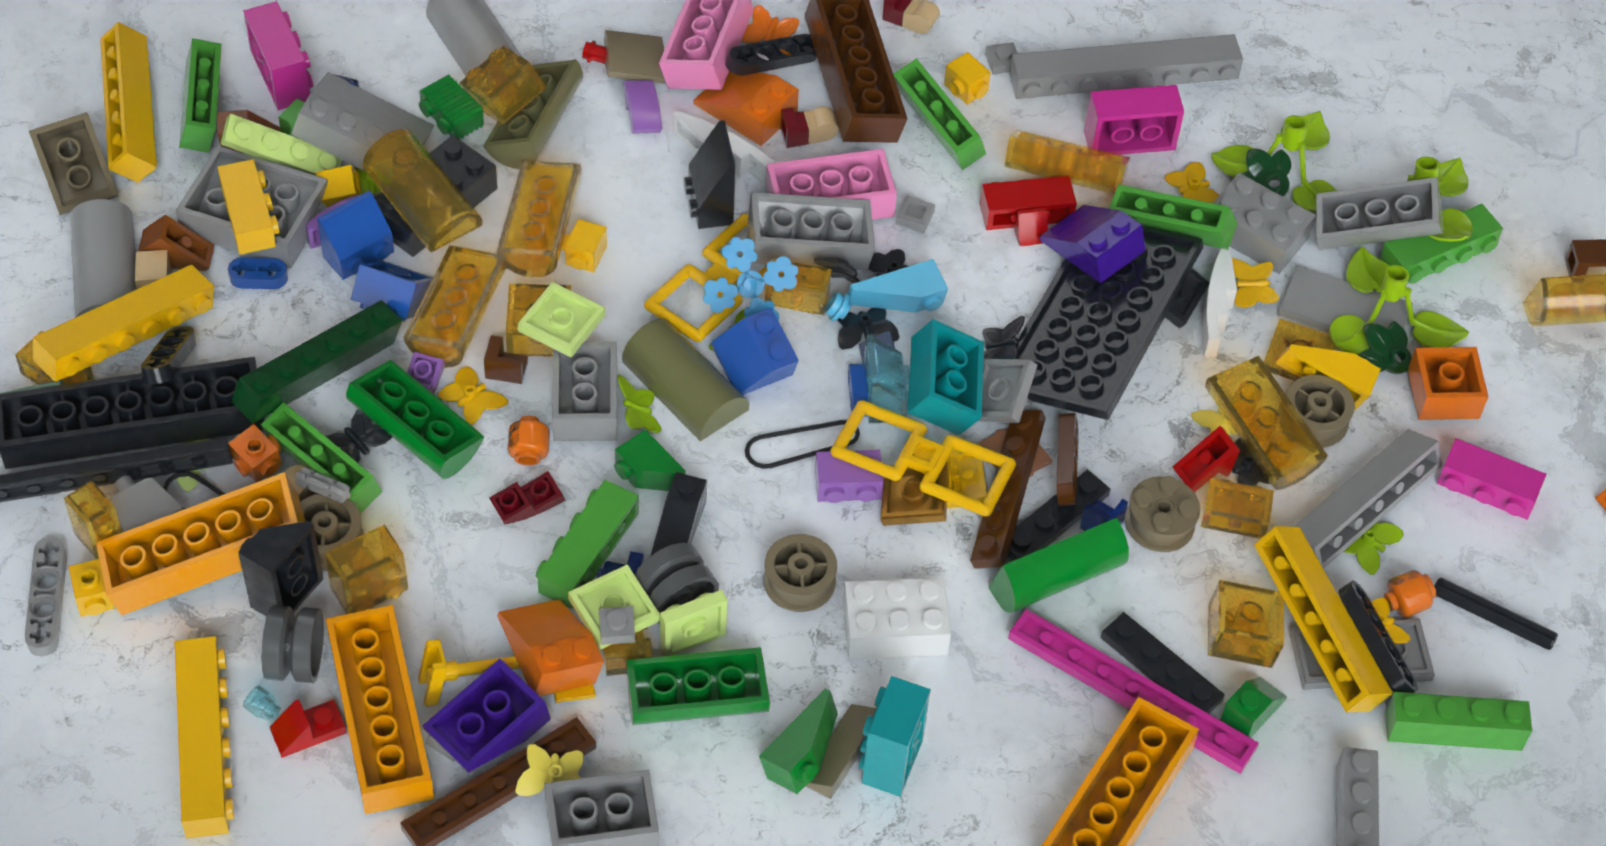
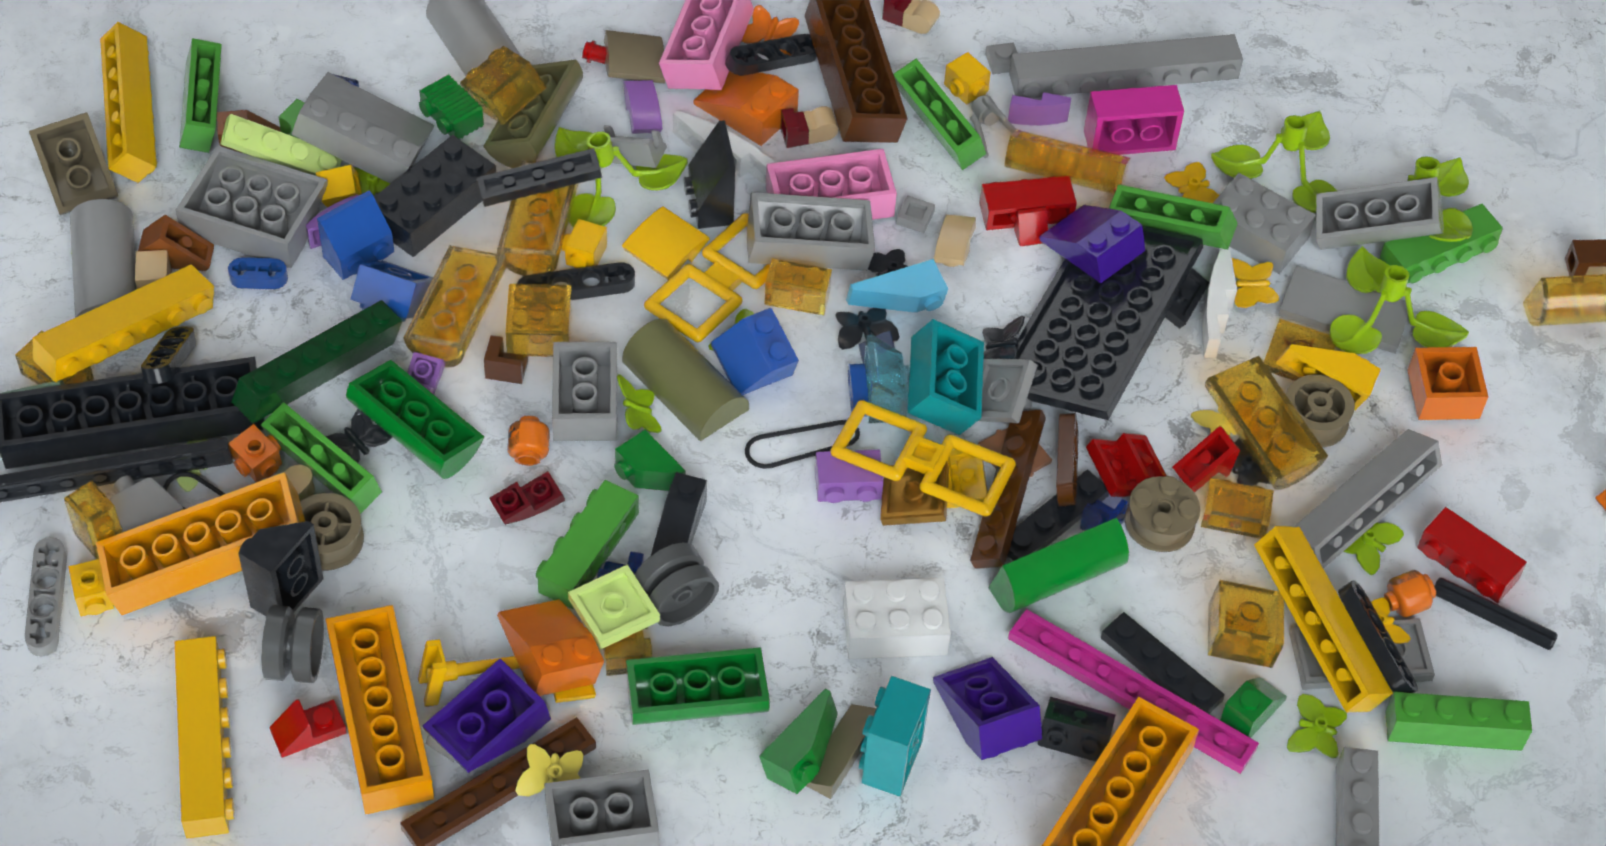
(248, 206): yellow brick -> none
(262, 704): clear light blue hose -> none
(278, 54): dark pink brick -> none
(323, 485): light grey axle -> none
(367, 571): clear yellow brick -> none
(420, 189): clear yellow brick -> none
(470, 396): yellow piece -> none
(539, 177): none -> black plate
(561, 319): yellowish green plate -> none
(576, 277): none -> black beam
(602, 209): none -> lime plant
(616, 625): light grey plate -> none
(638, 150): none -> light grey hinge
(665, 242): none -> yellow slope
(693, 623): yellowish green plate -> none
(750, 282): dark azure plant -> none
(800, 573): dark tan wheel -> none
(838, 306): medium azure plate -> none
(839, 268): black piece -> none
(954, 240): none -> tan slope
(987, 113): none -> light grey plant
(989, 708): none -> dark purple slope
(1047, 111): none -> medium lavender slope
(1076, 729): none -> black bracket
(1124, 462): none -> red slope
(1264, 169): dark green plate -> none
(1318, 727): none -> lime piece
(1384, 345): dark green plate -> none
(1471, 555): none -> red brick
(1491, 479): dark pink brick -> none

